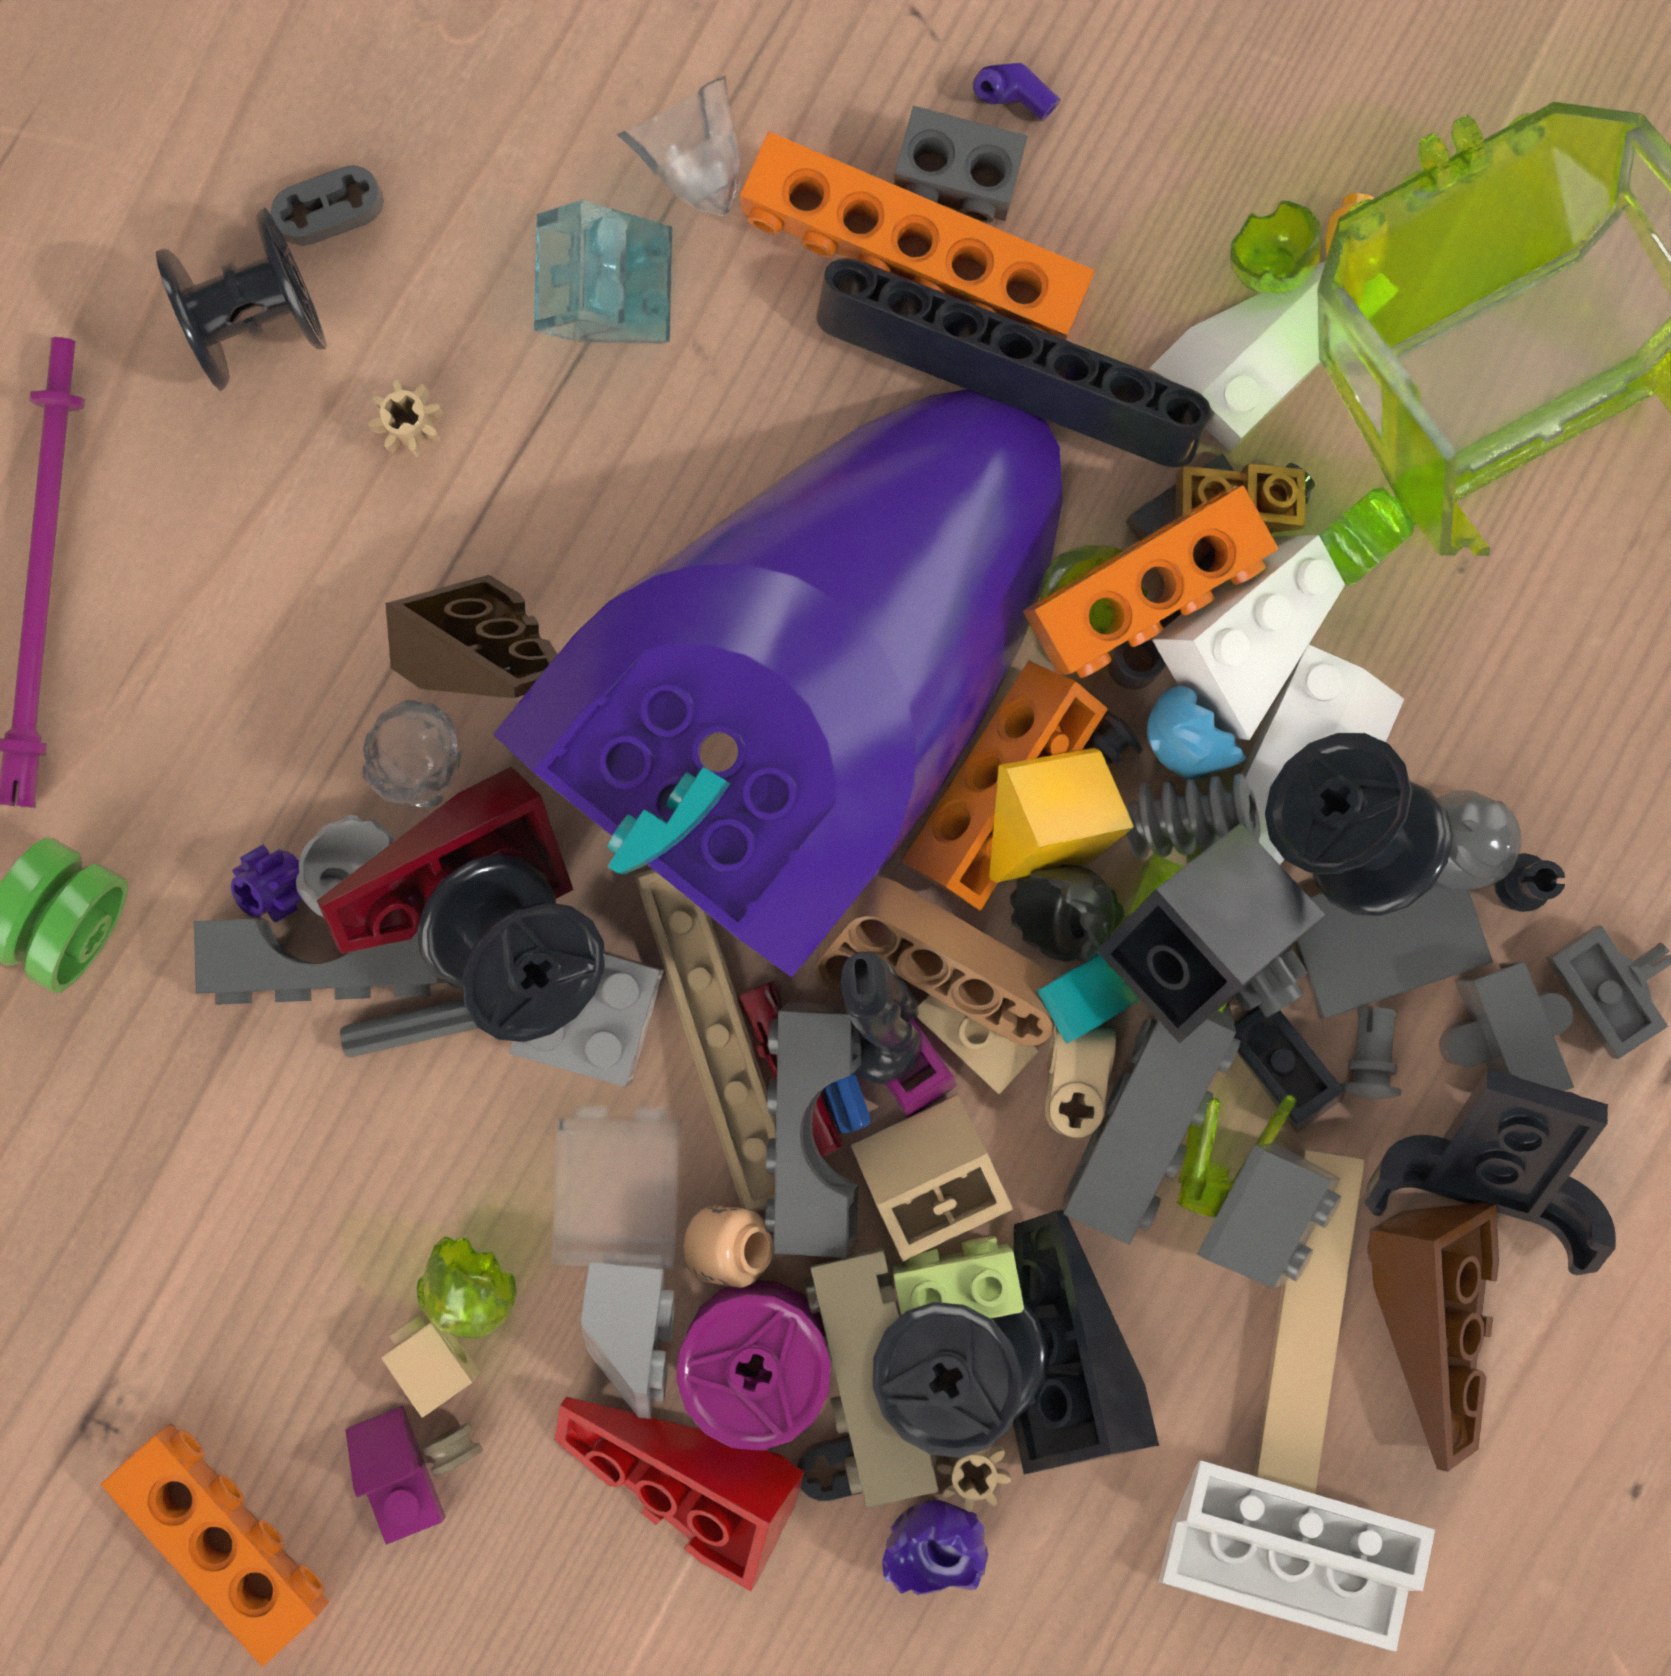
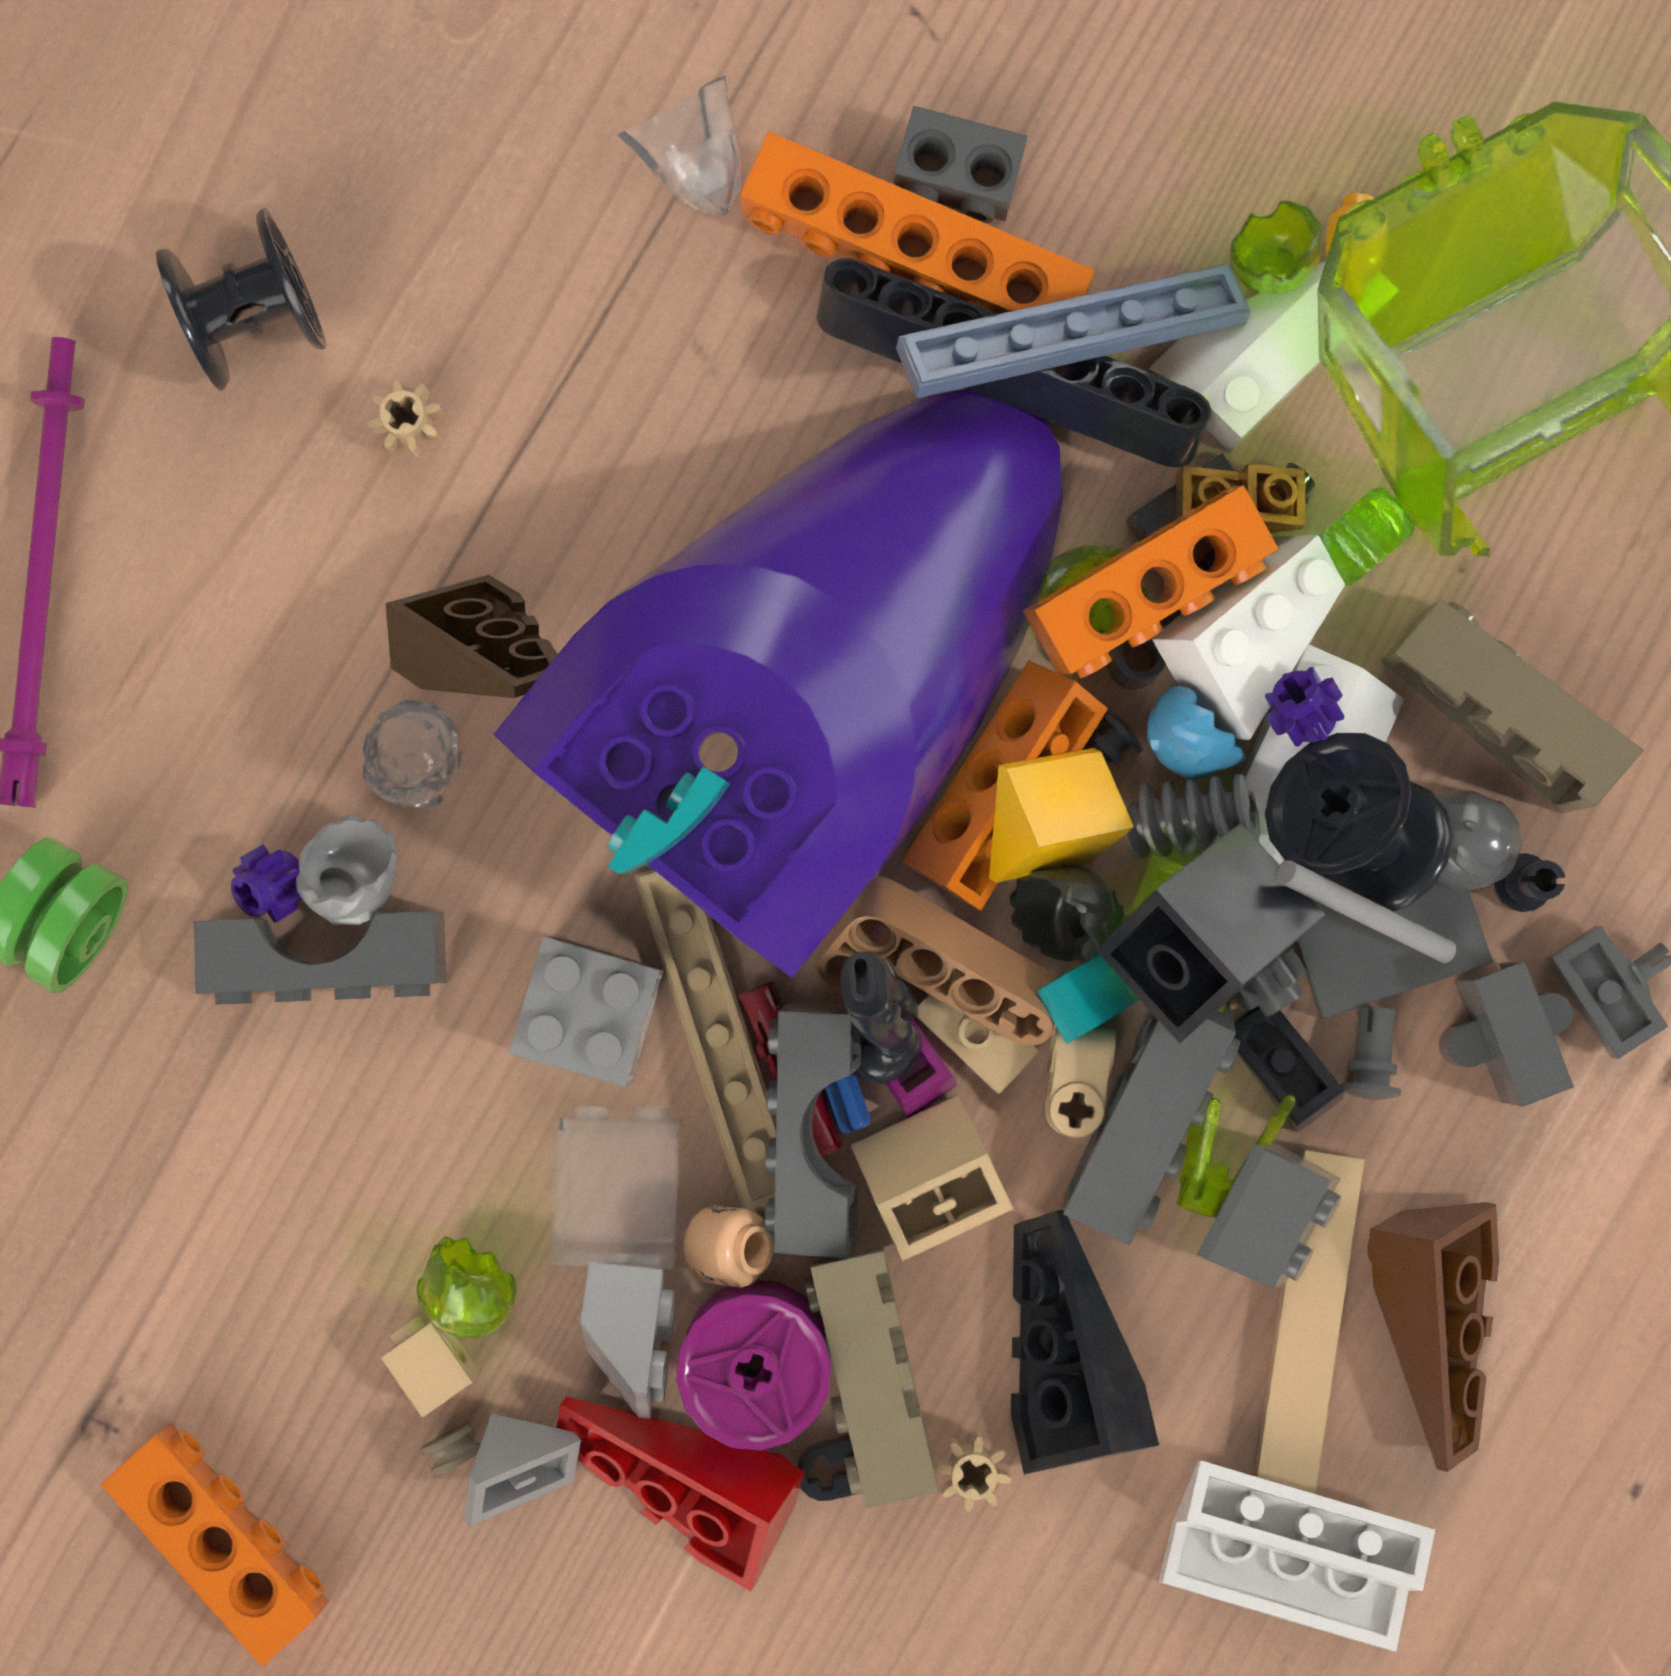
(320, 193): dark grey beam -> none
(389, 892): dark red wedge -> none
(393, 1475): magenta slope -> none
(405, 1028): dark grey axle -> none
(511, 947): black piece -> none
(518, 1465): none -> light grey slope
(602, 275): clear light blue slope -> none
(935, 1549): dark purple hair -> none
(957, 1376): black piece -> none
(977, 1277): yellowish green bracket -> none
(1015, 84): dark purple arm -> none
(1072, 330): none -> sand blue tile
(1304, 706): none -> dark purple gear
(1365, 911): none -> light grey bar
(1512, 708): none -> dark tan wedge
(1516, 1151): black piece -> none

